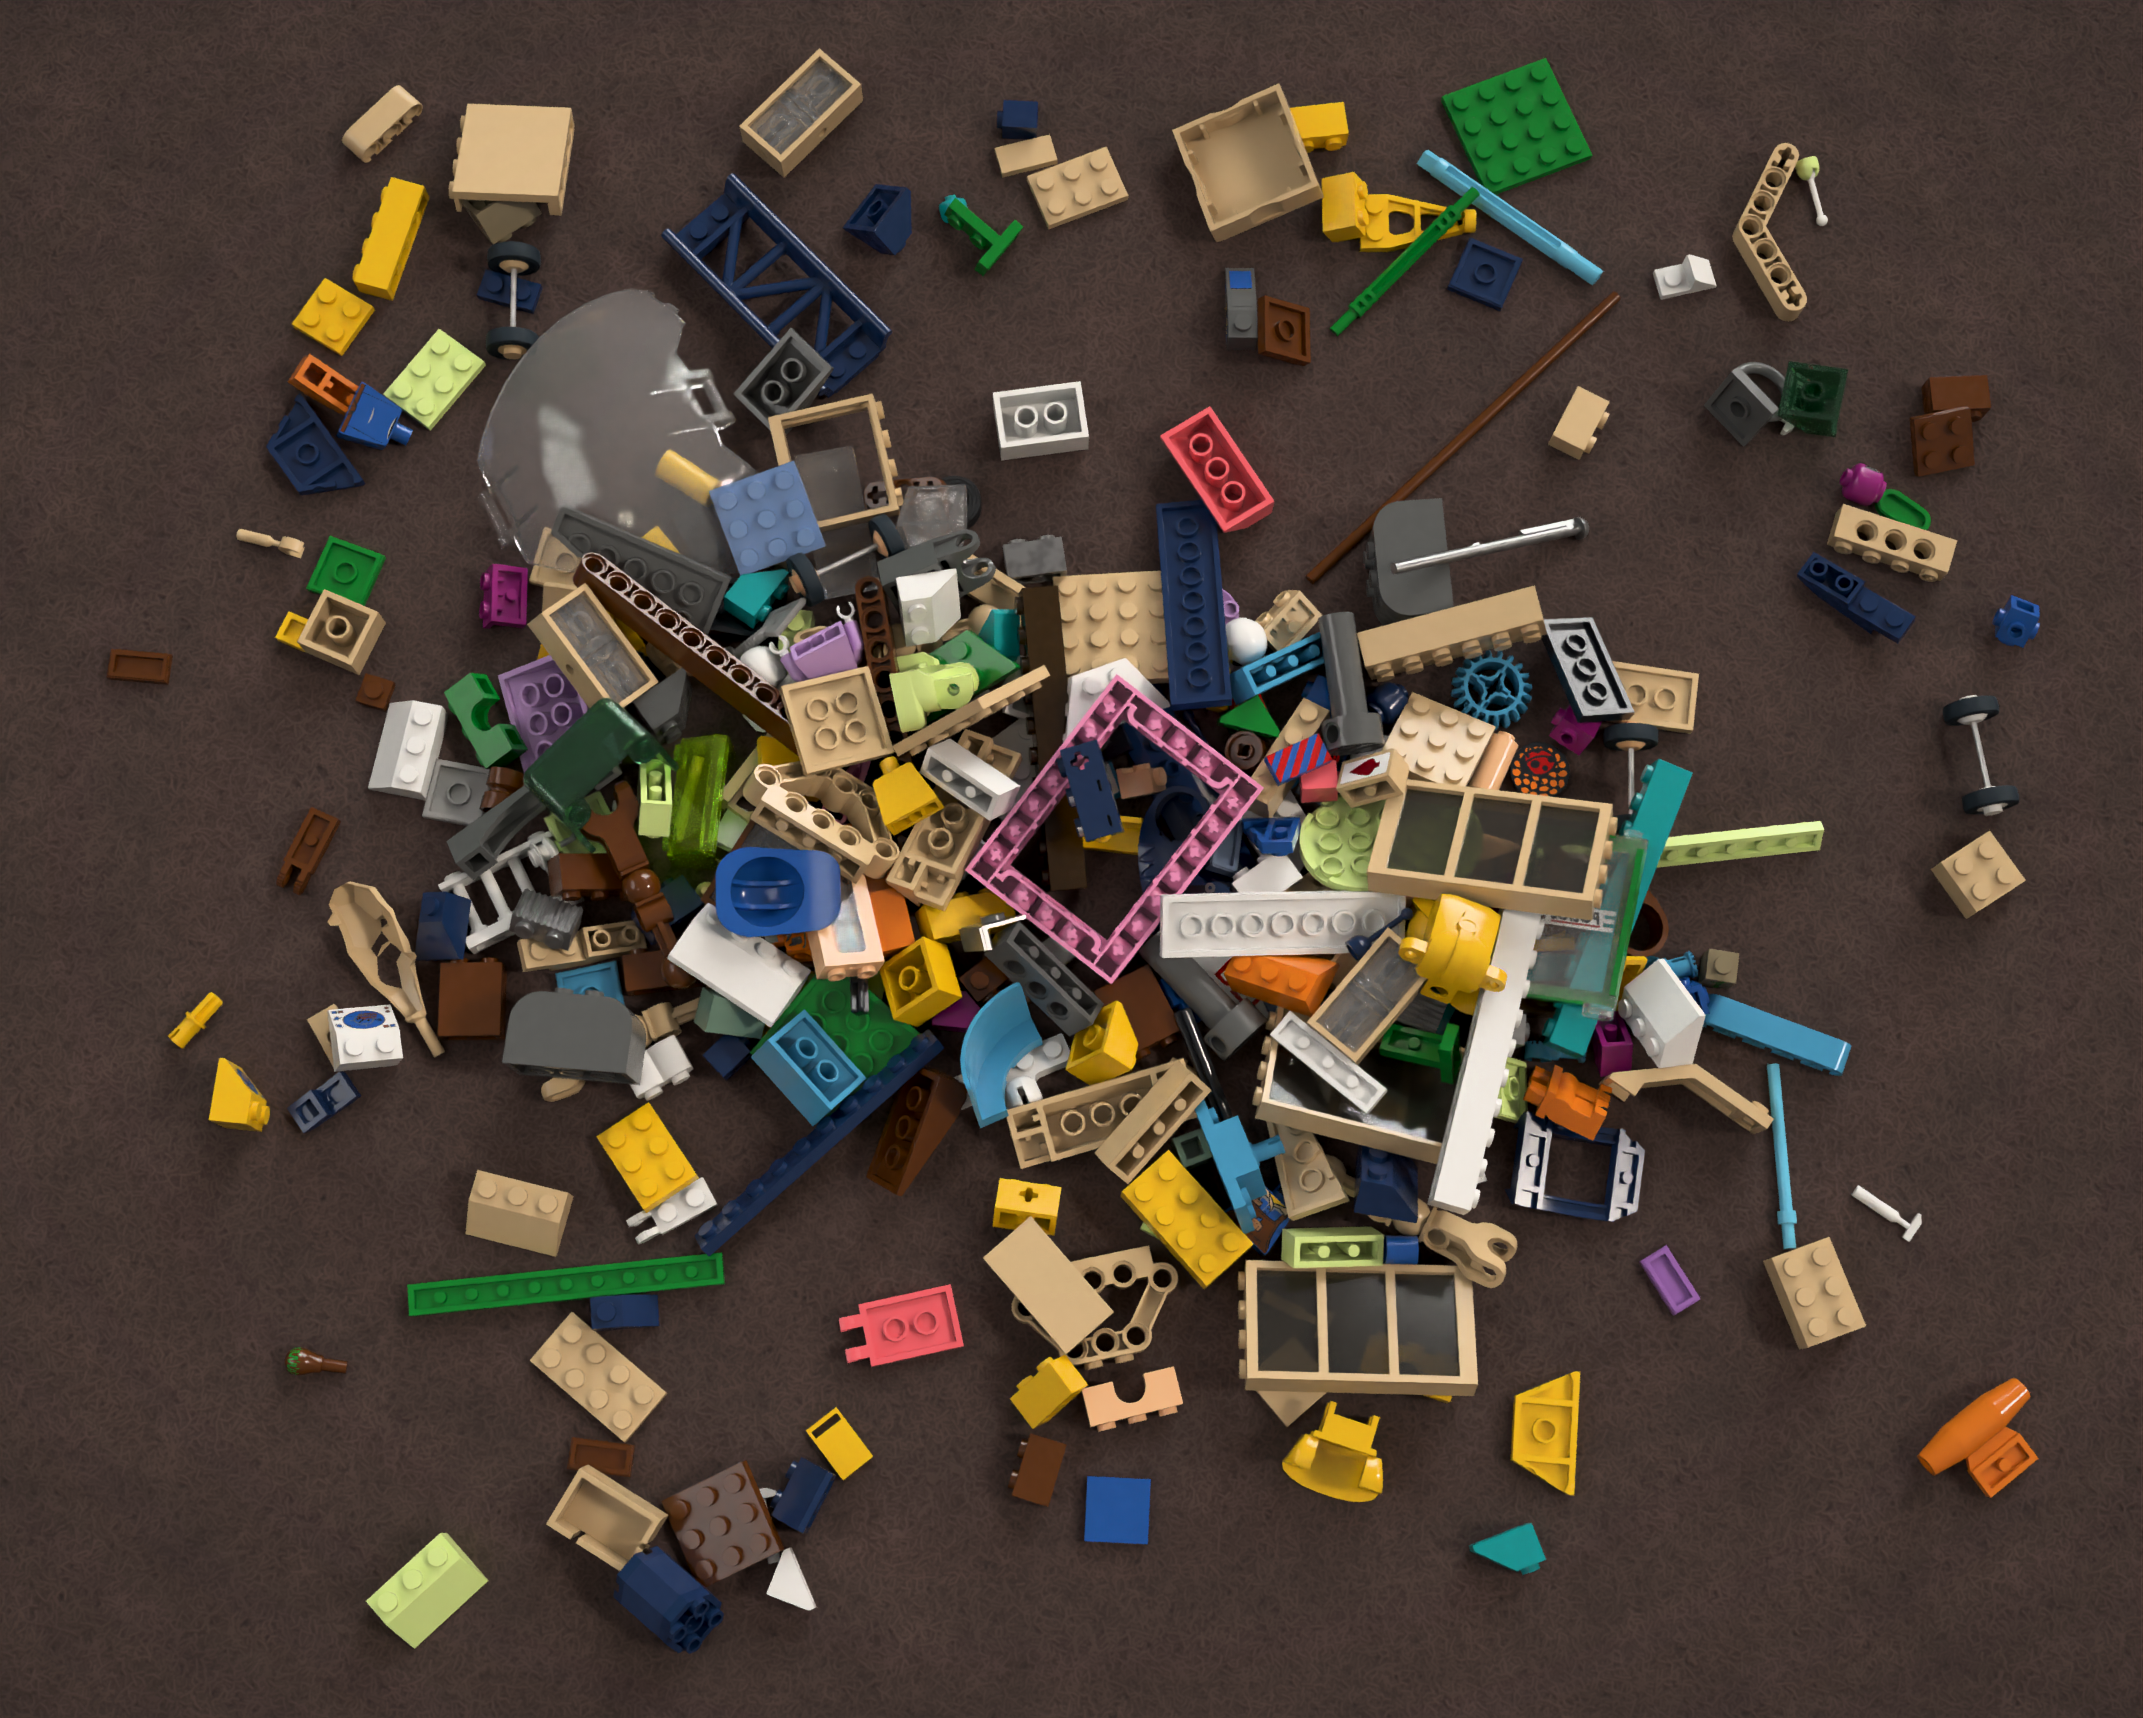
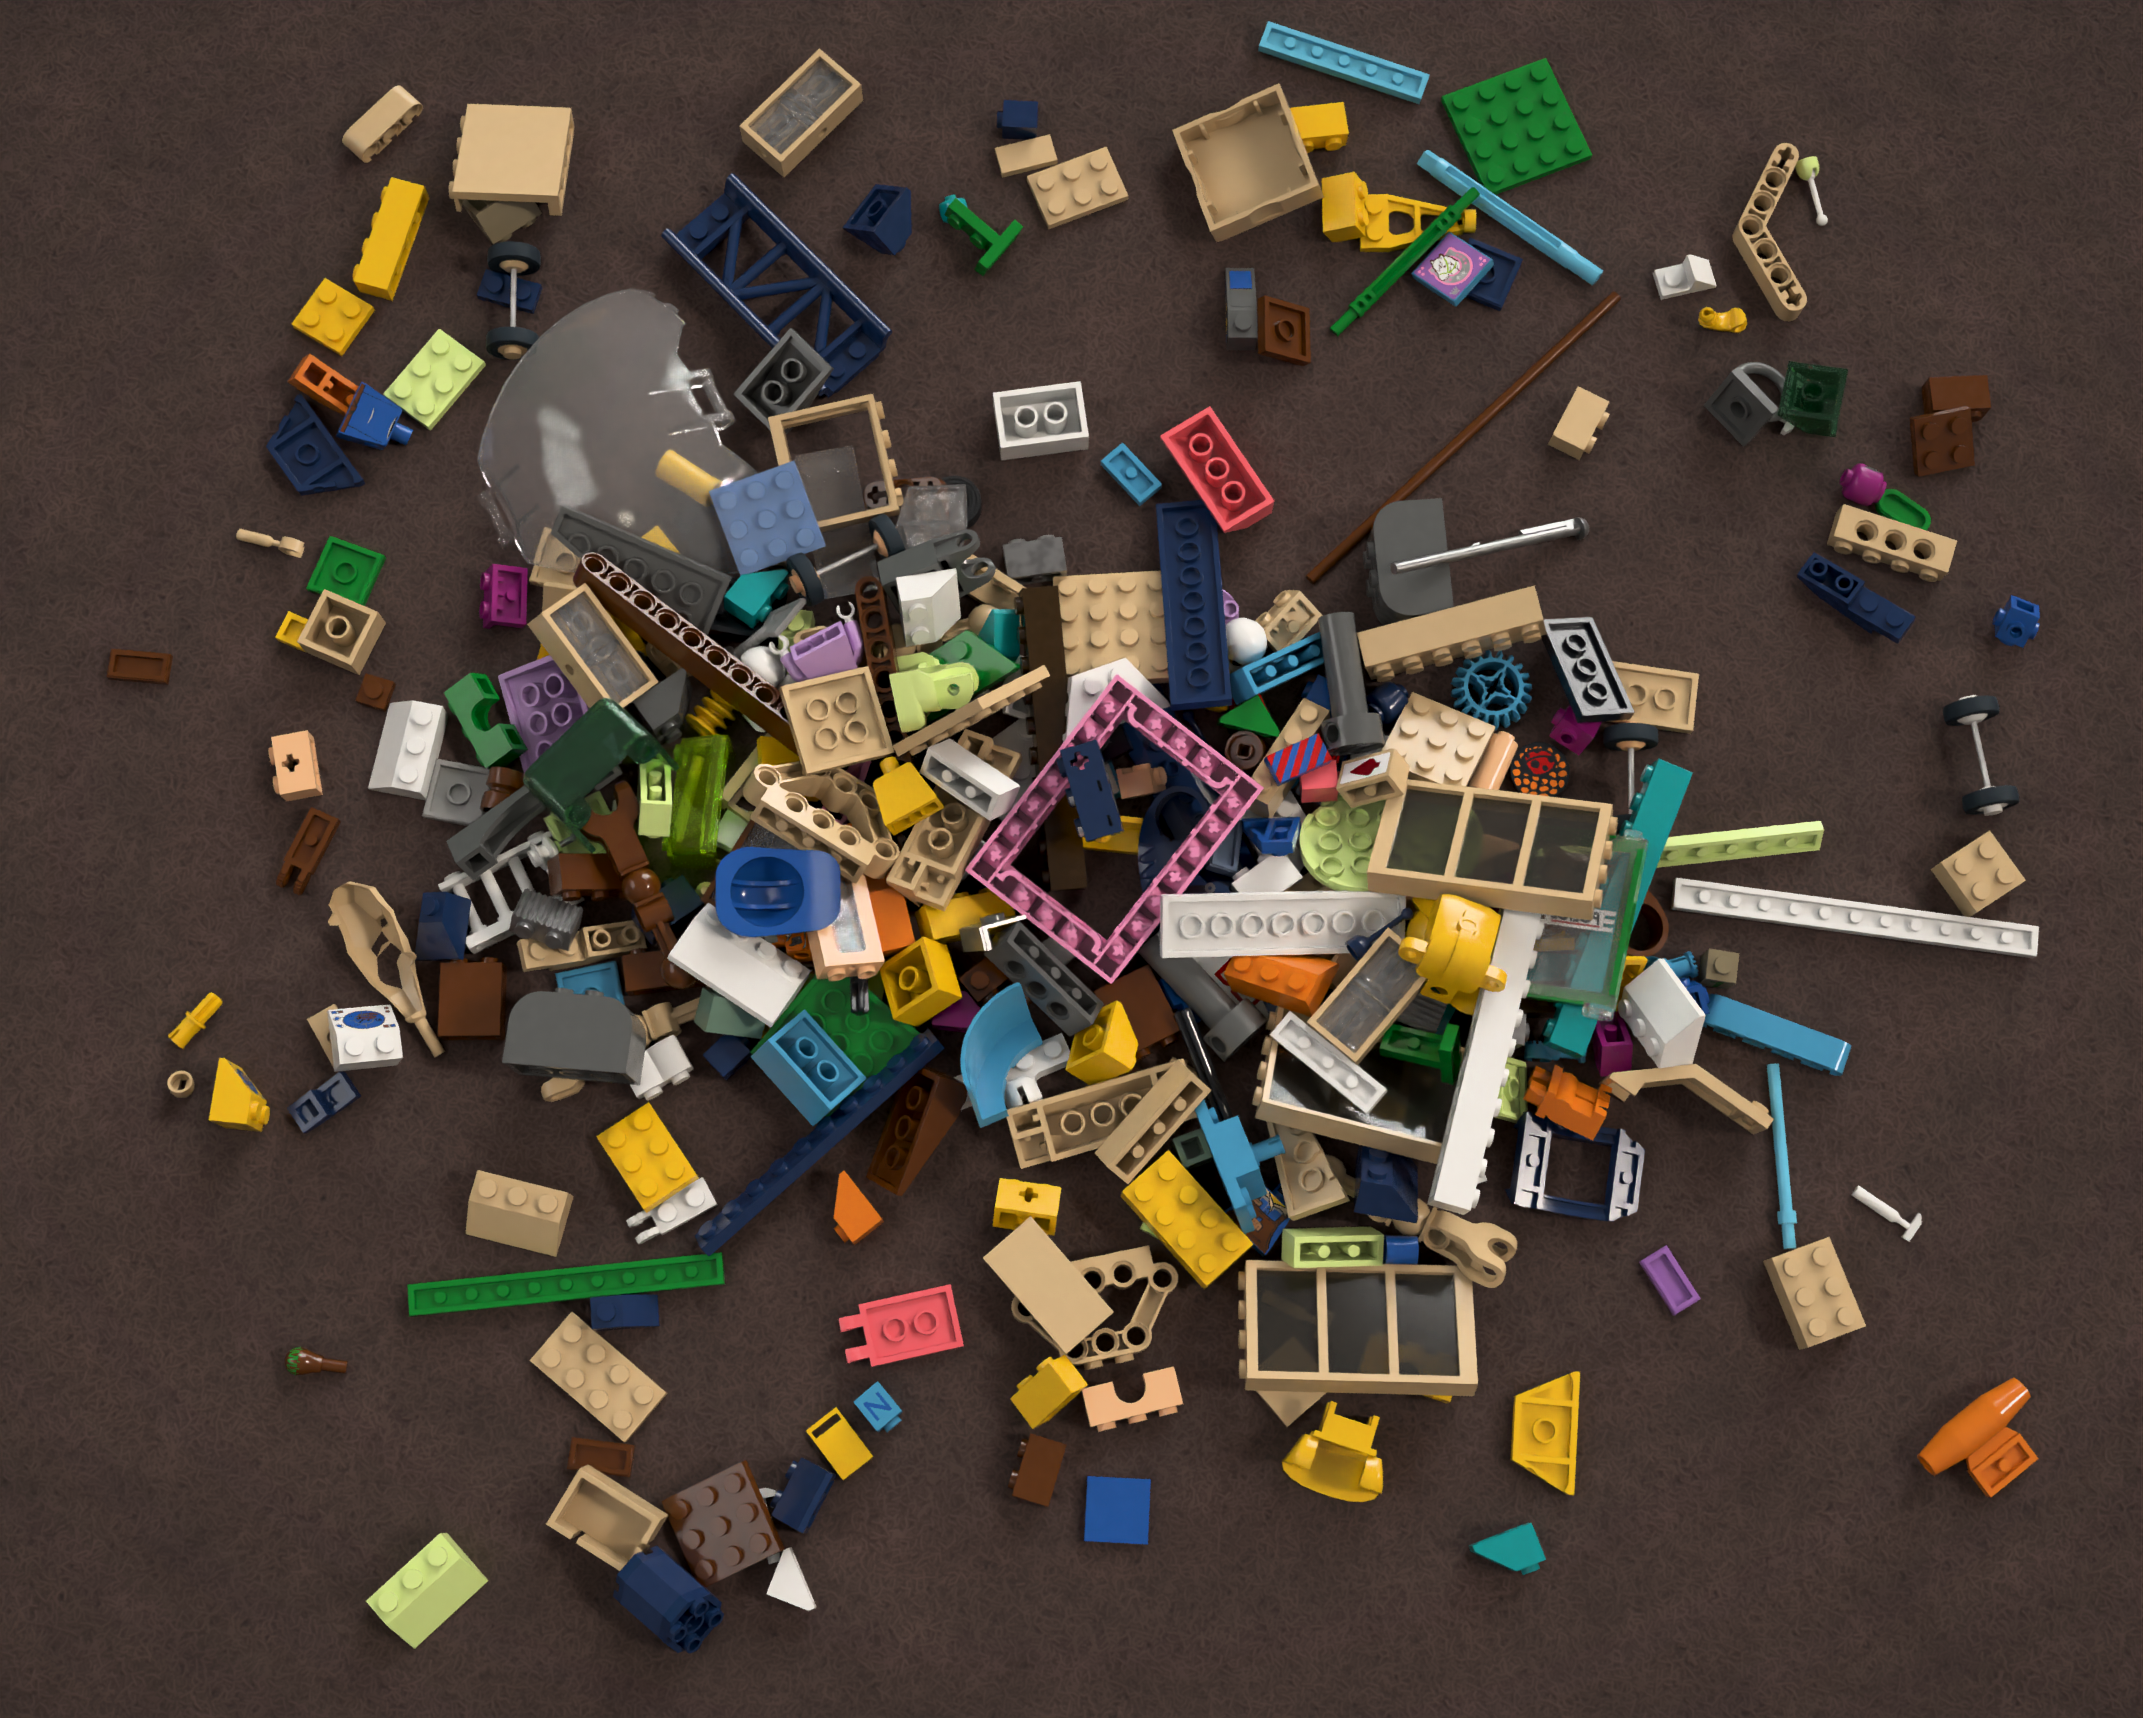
(175, 1081): none -> tan hinge
(305, 779): none -> light nougat brick
(710, 716): none -> yellow piece
(853, 1212): none -> orange slope
(879, 1408): none -> dark azure brick
(1131, 474): none -> dark azure plate
(1343, 62): none -> medium azure plate
(1452, 269): none -> tile
(1730, 321): none -> yellow piece
(1855, 917): none -> white plate

